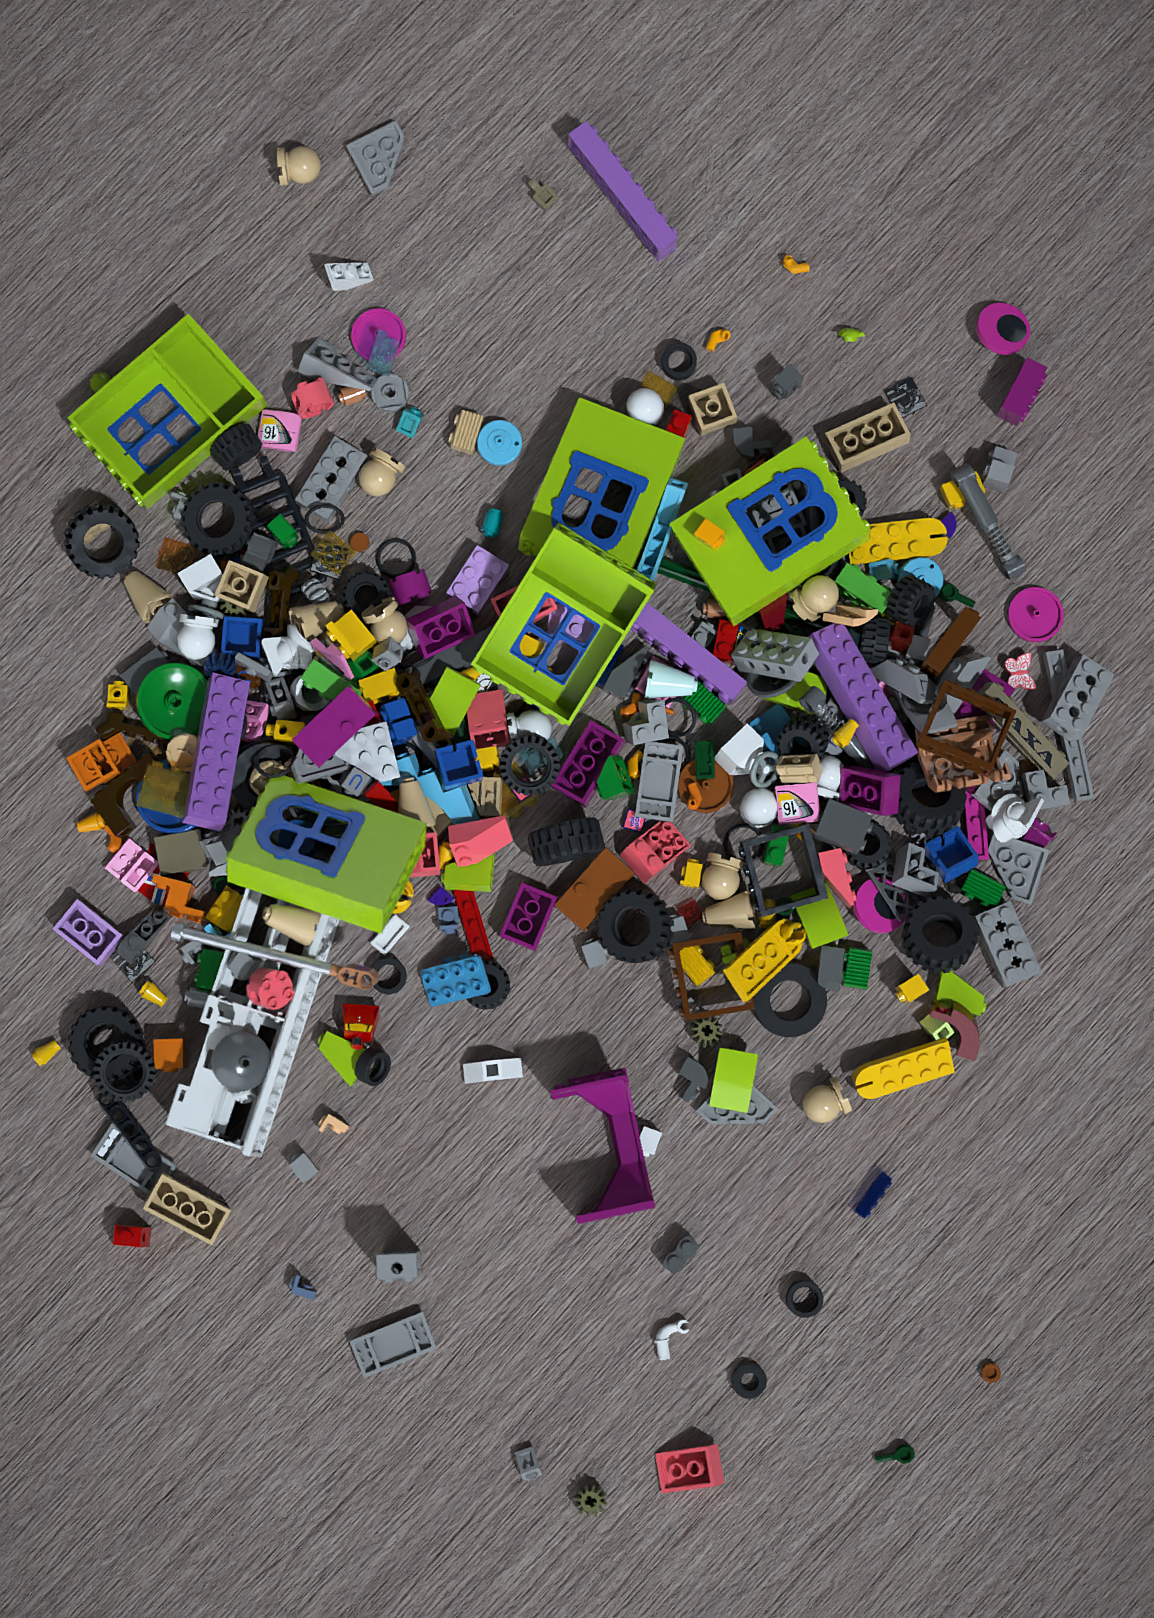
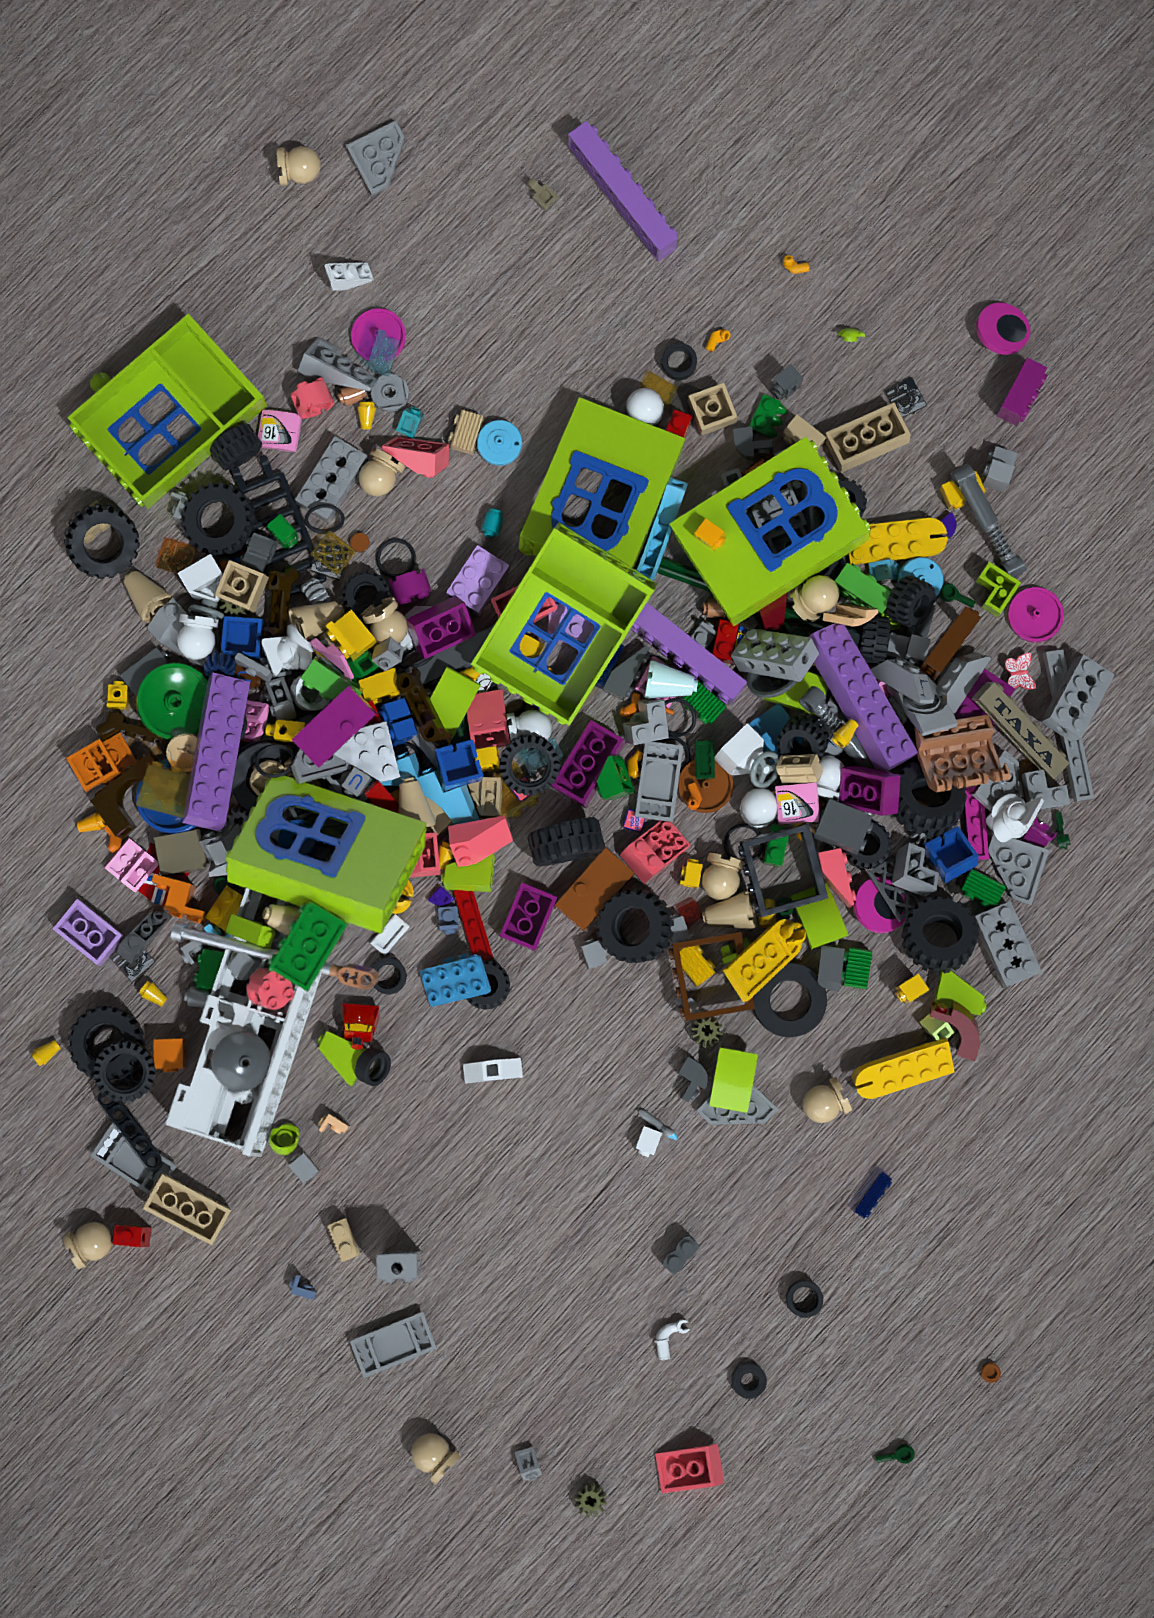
(89, 1243): none -> tan tile
(251, 930): none -> lime slope
(284, 1139): none -> lime hair
(307, 945): none -> green bracket
(344, 1240): none -> tan brick
(366, 414): none -> yellow cone
(419, 455): none -> coral slope
(432, 1455): none -> tan tile
(629, 1185): magenta panel -> none
(657, 1124): none -> light grey piece
(766, 416): none -> green plate
(798, 429): none -> tan brick
(901, 637): clear red brick -> none
(955, 755): reddish brown window -> none
(1001, 587): none -> lime brick
(1063, 839): none -> dark green plate

